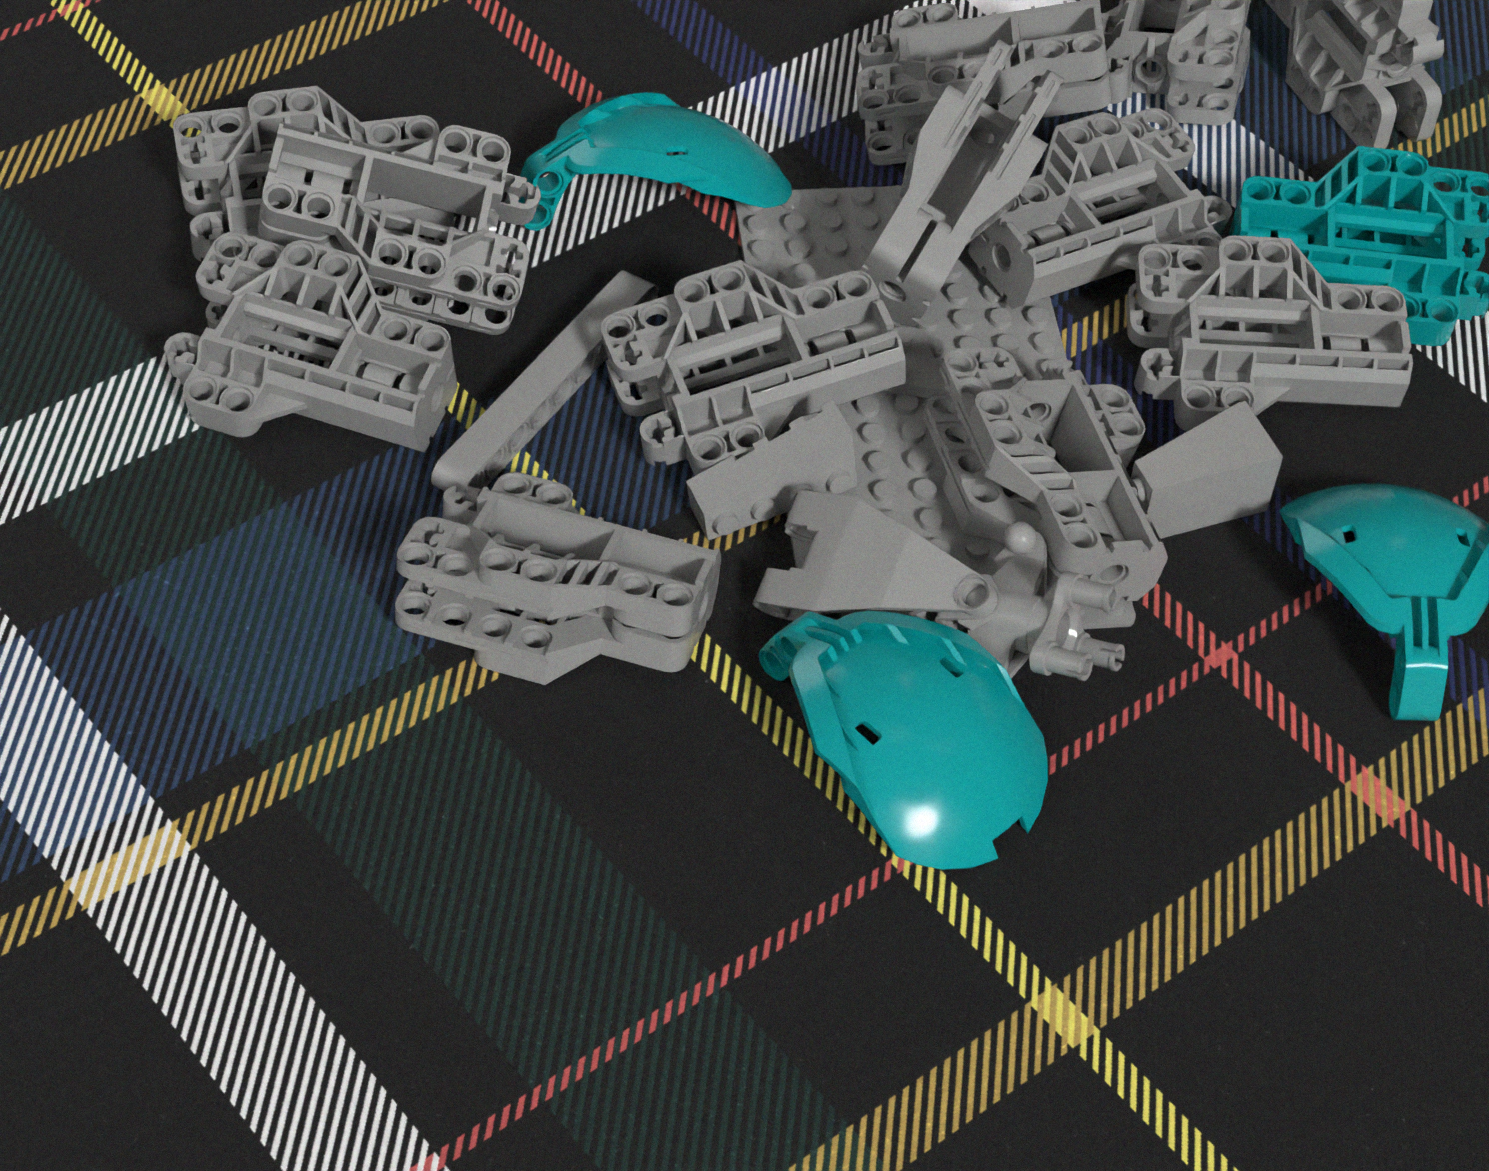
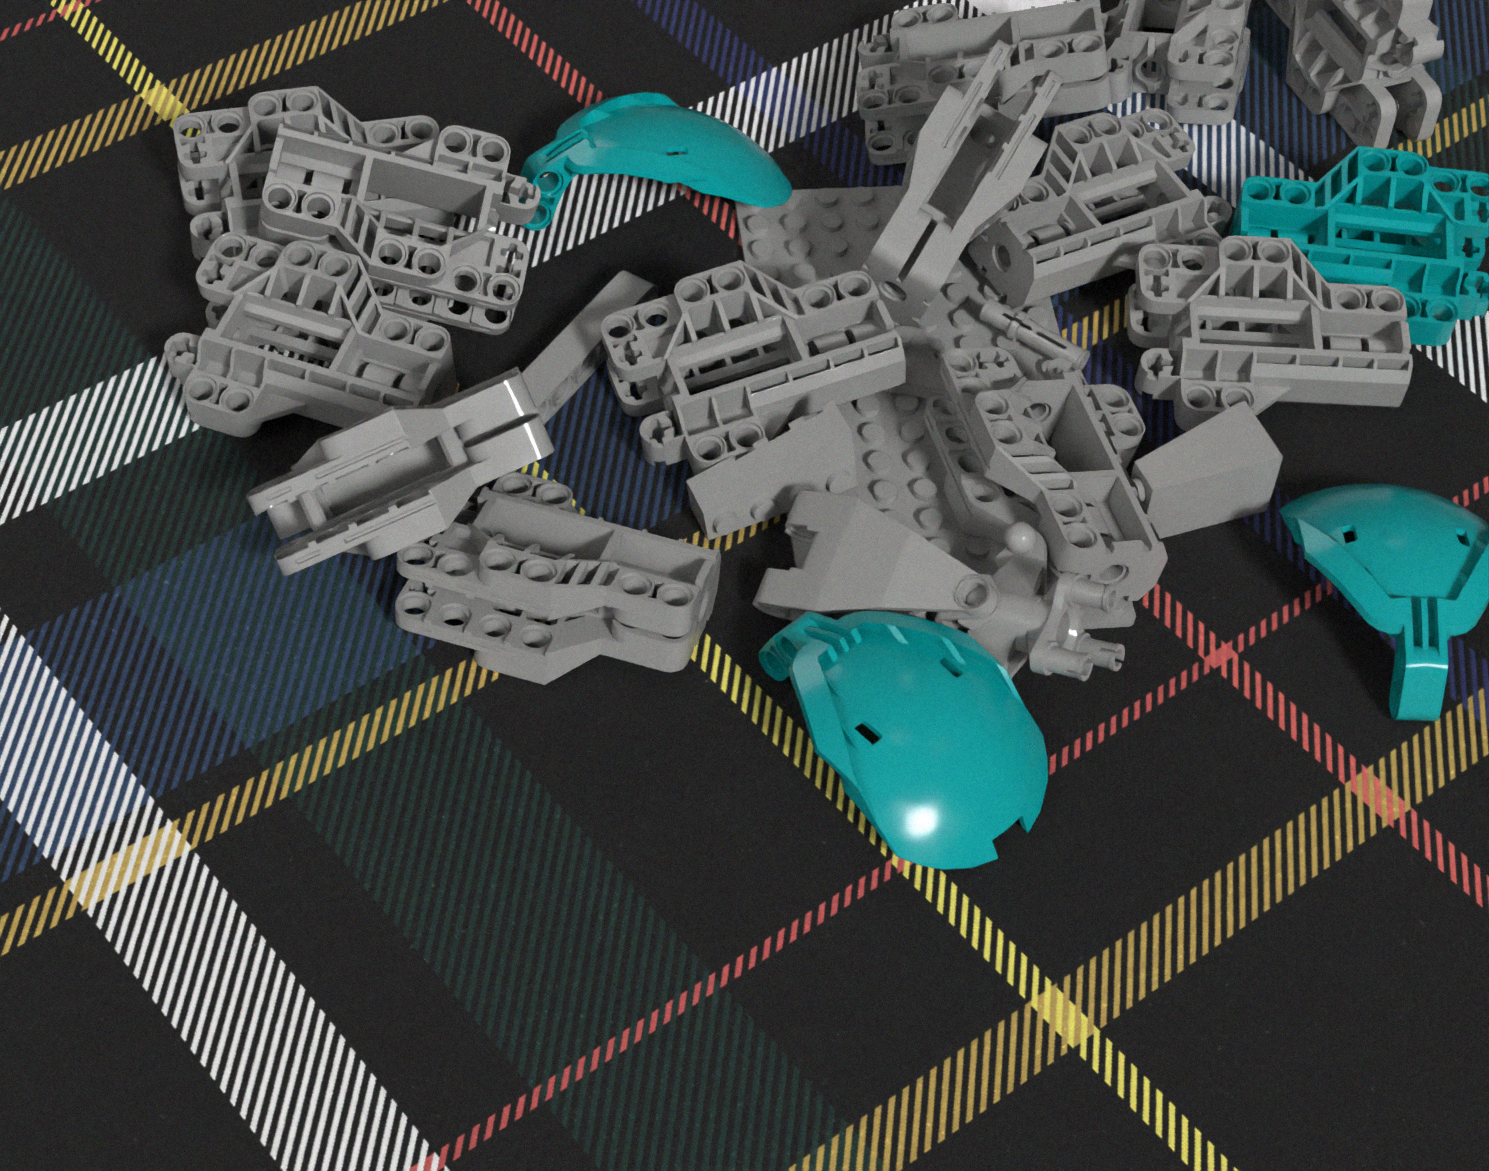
(401, 473): none -> light grey connector
(1020, 327): none -> light grey pin

